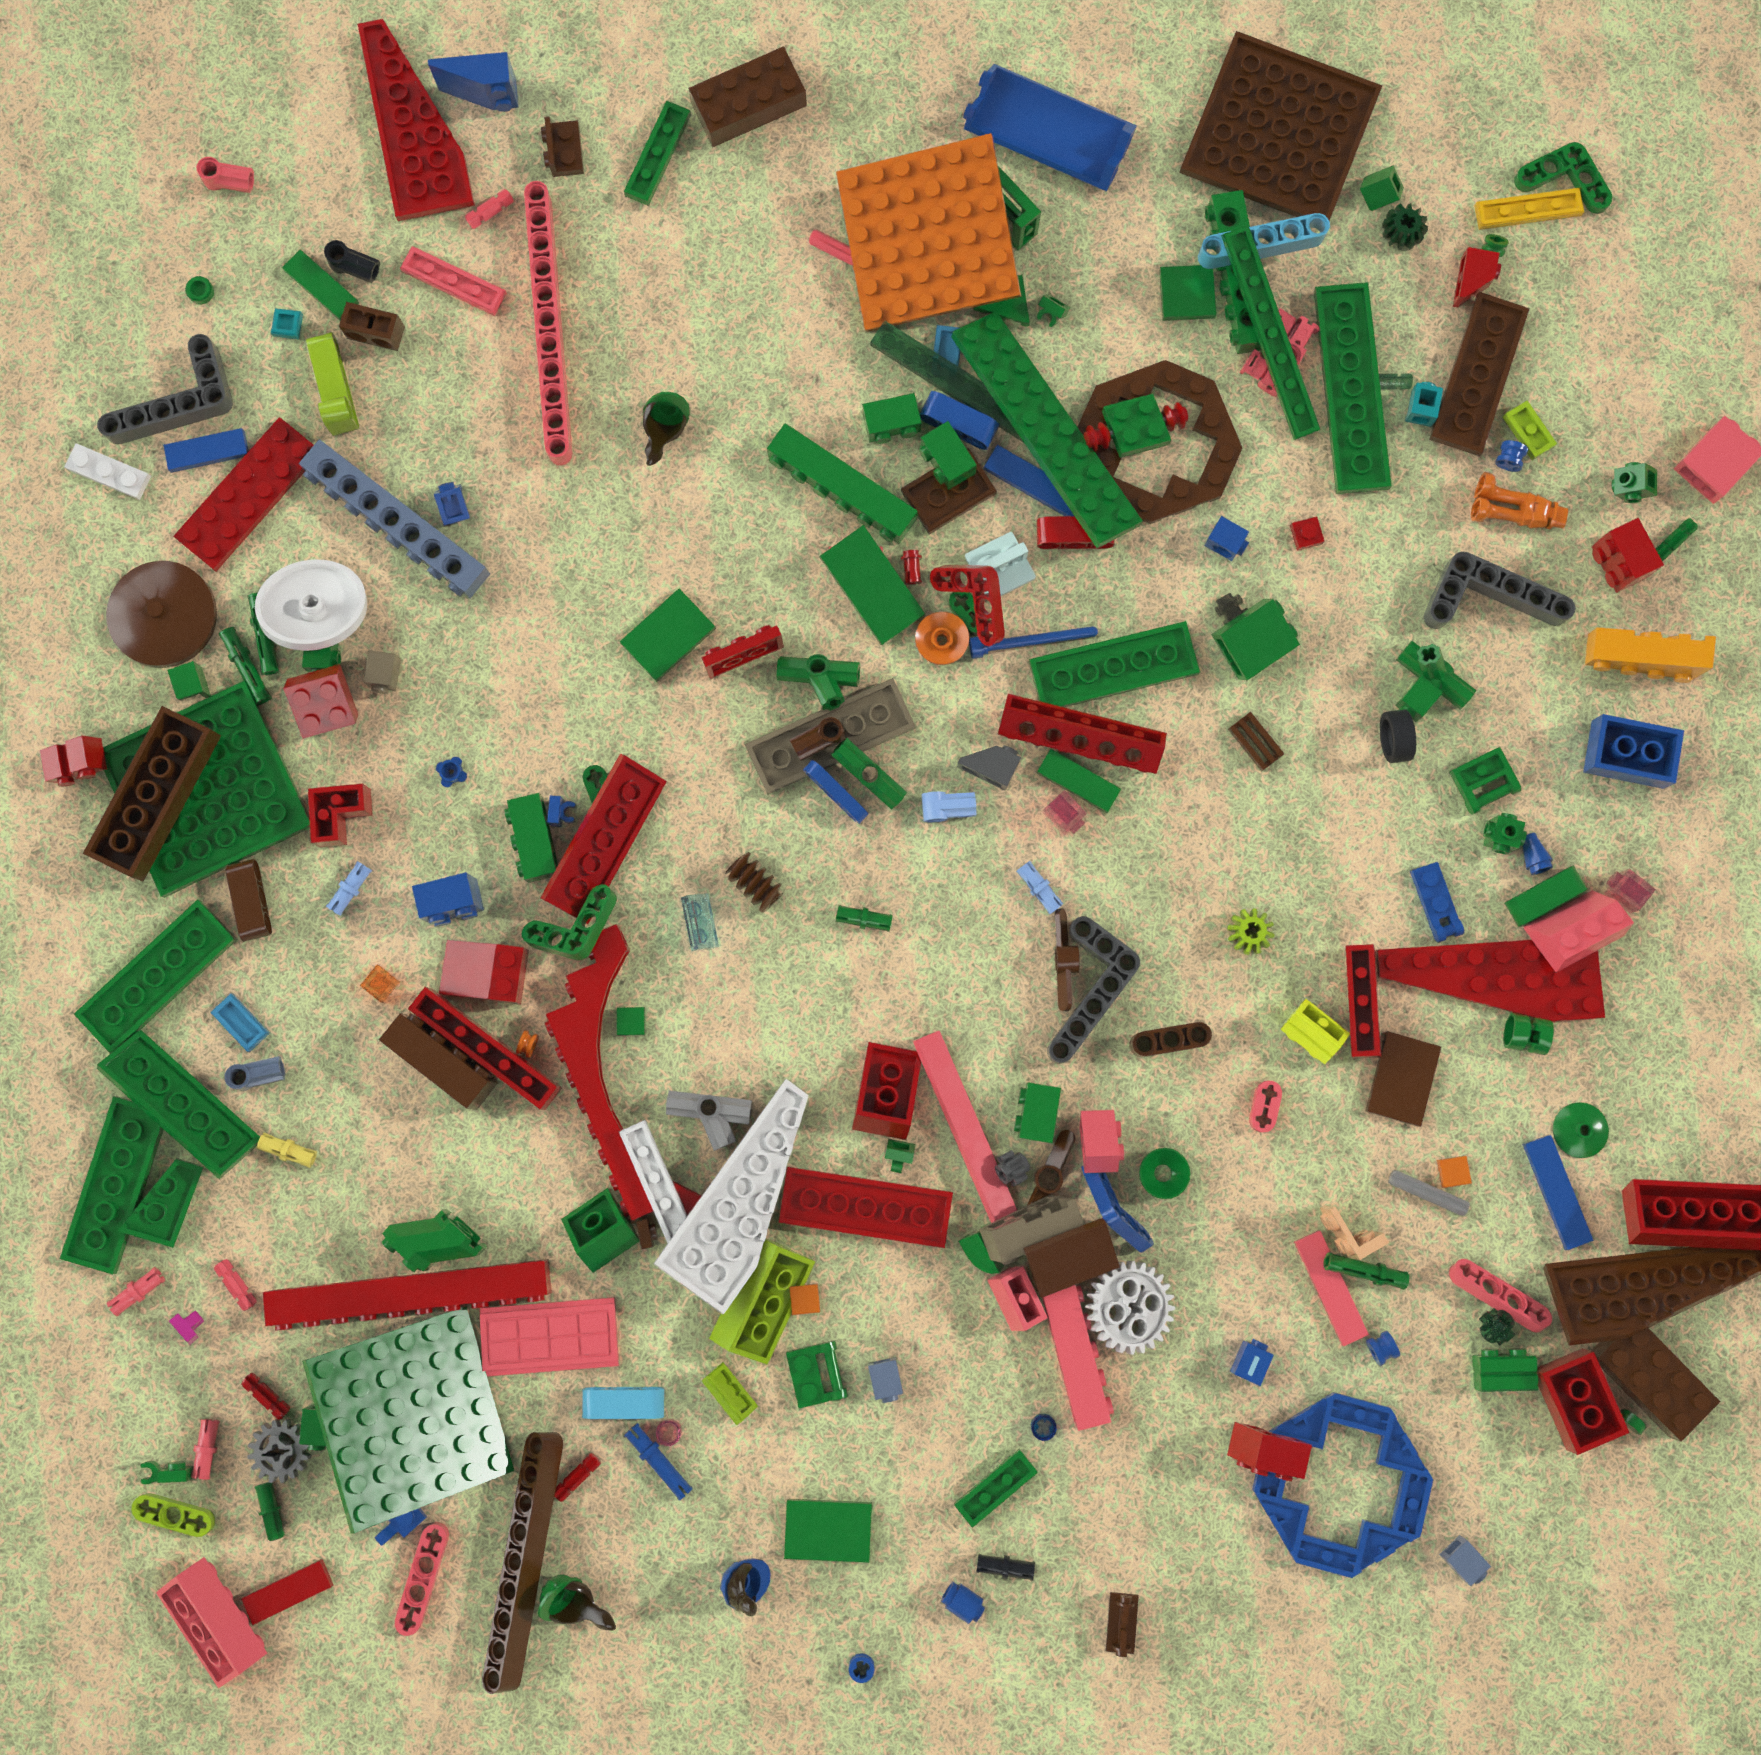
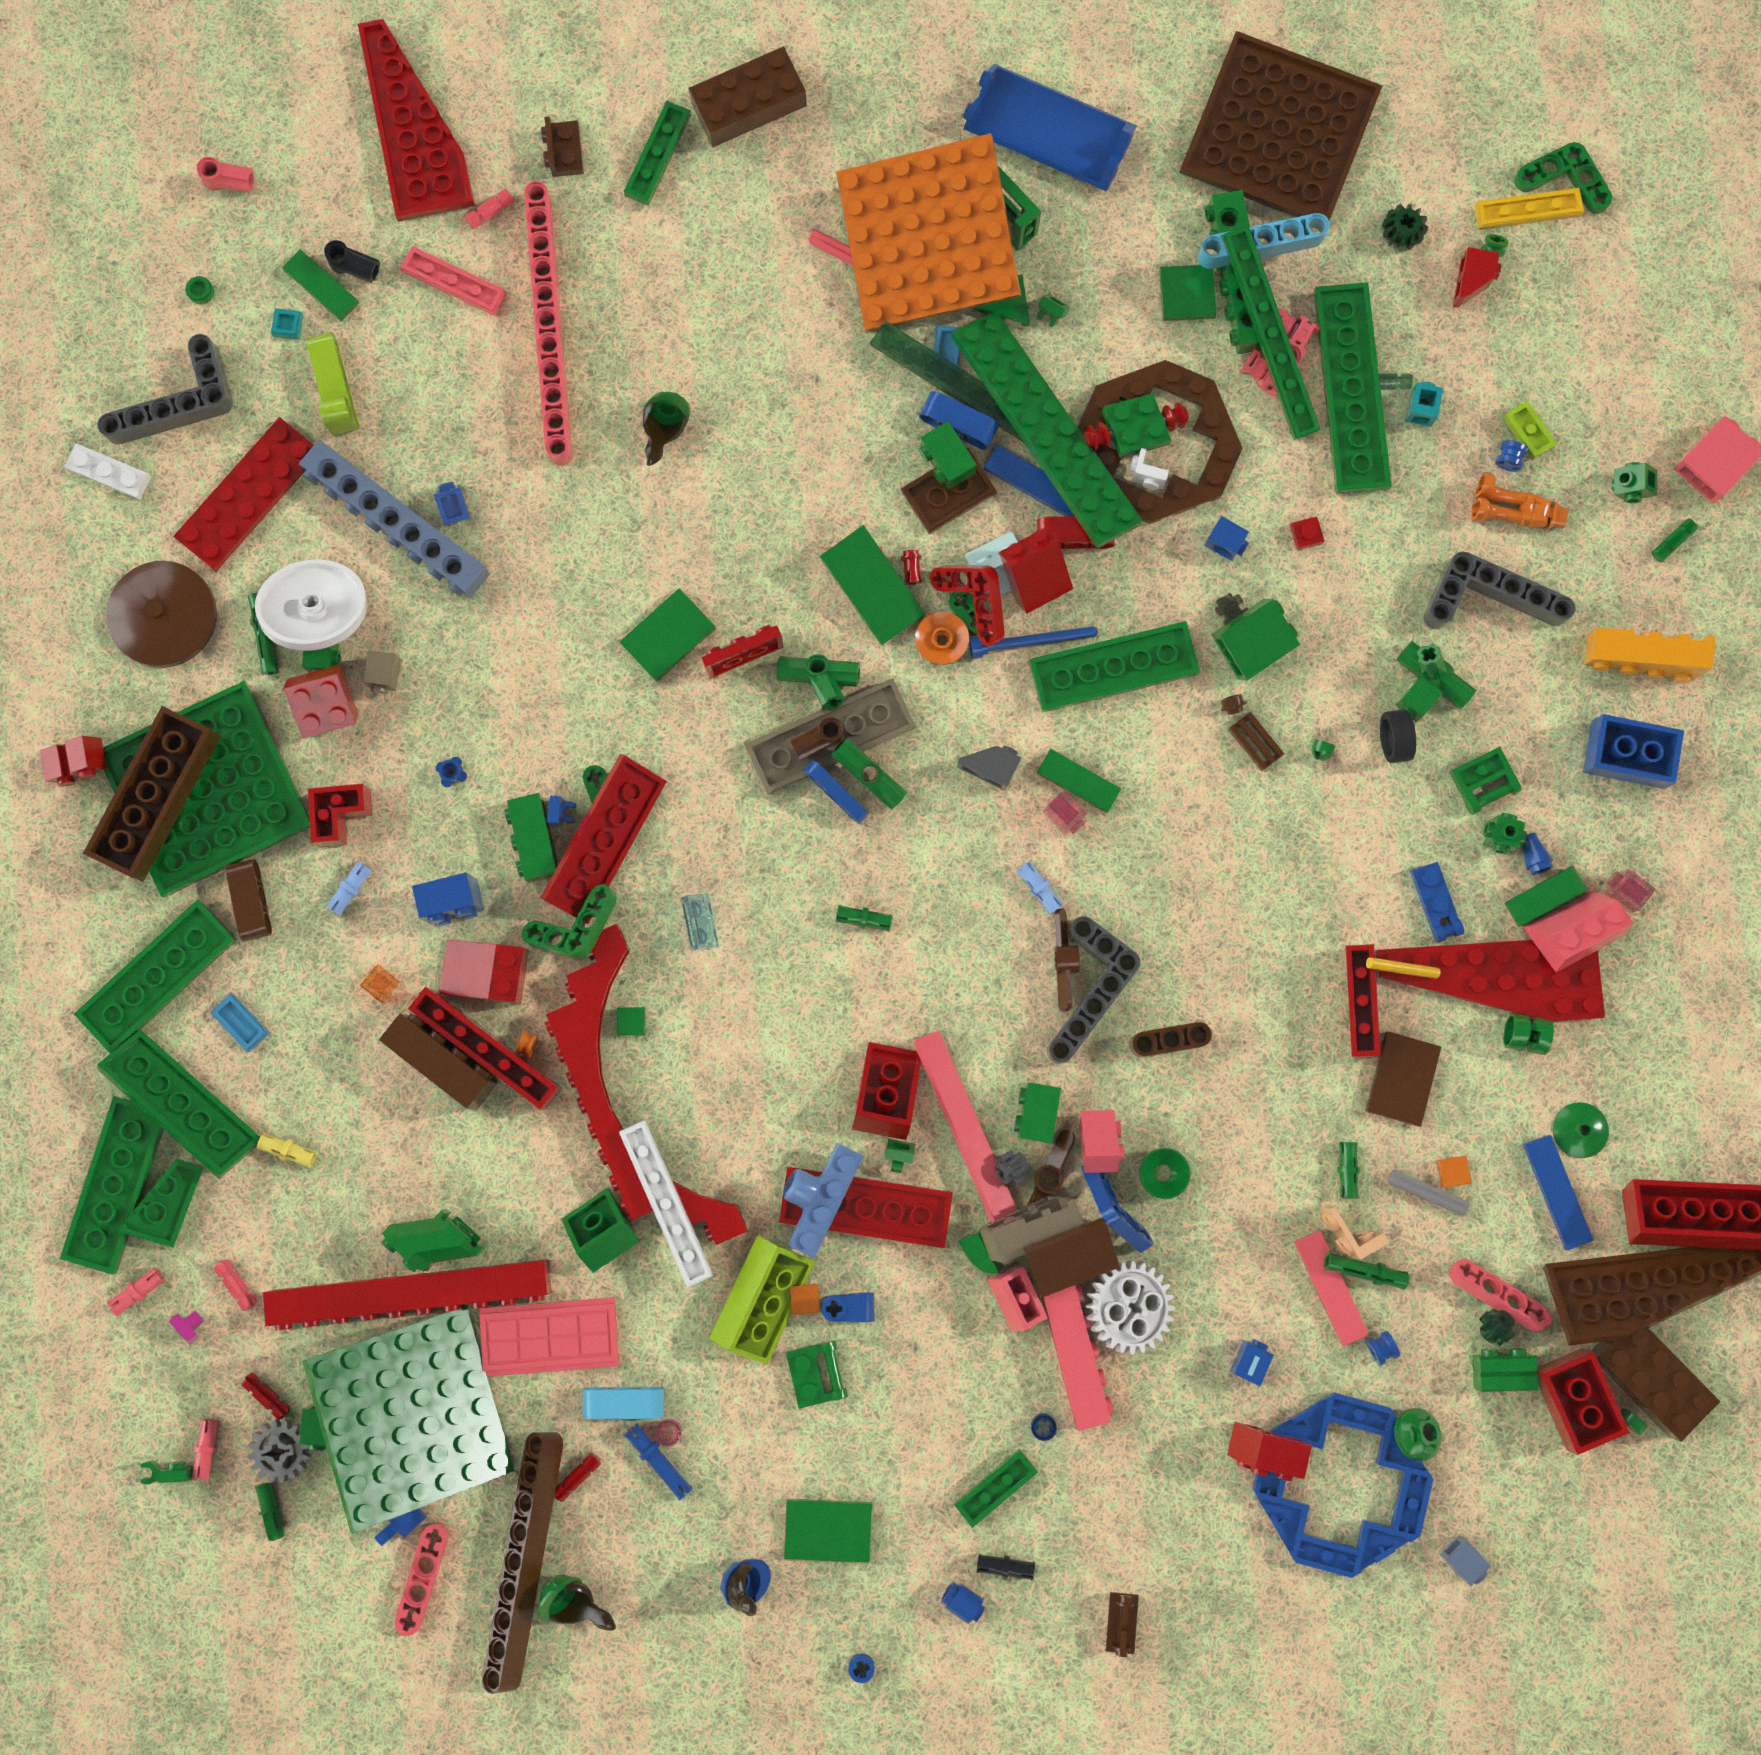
(162, 1521): lime beam -> none
(188, 681): green panel -> none
(206, 450): blue tile -> none
(212, 1622): coral slope -> none
(231, 639): green pin -> none
(257, 1073): sand blue piece -> none
(287, 1592): red tile -> none
(372, 326): reddish brown brick -> none
(478, 79): blue slope -> none
(647, 1233): reddish brown plate -> none
(717, 1124): light grey piece -> none
(728, 1225): white wing -> none
(729, 1393): lime plate -> none
(754, 882): reddish brown piece -> none
(820, 1197): none -> medium blue plate
(841, 483): green brick -> none
(855, 1307): none -> blue piece
(885, 1380): sand blue brick -> none
(892, 418): green brick -> none
(941, 806): light blue piece -> none
(1036, 570): none -> red brick
(1094, 728): red brick -> none
(1147, 475): none -> white bracket
(1233, 704): none -> reddish brown plate
(1259, 937): lime gear -> none
(1272, 1107): coral beam -> none
(1315, 1031): neon yellow brick -> none
(1322, 750): none -> green hinge
(1348, 1170): none -> green pin
(1381, 188): green panel -> none
(1404, 968): none -> yellow bar
(1410, 1435): none -> green piece
(1479, 374): reddish brown plate -> none
(1626, 555): red brick -> none

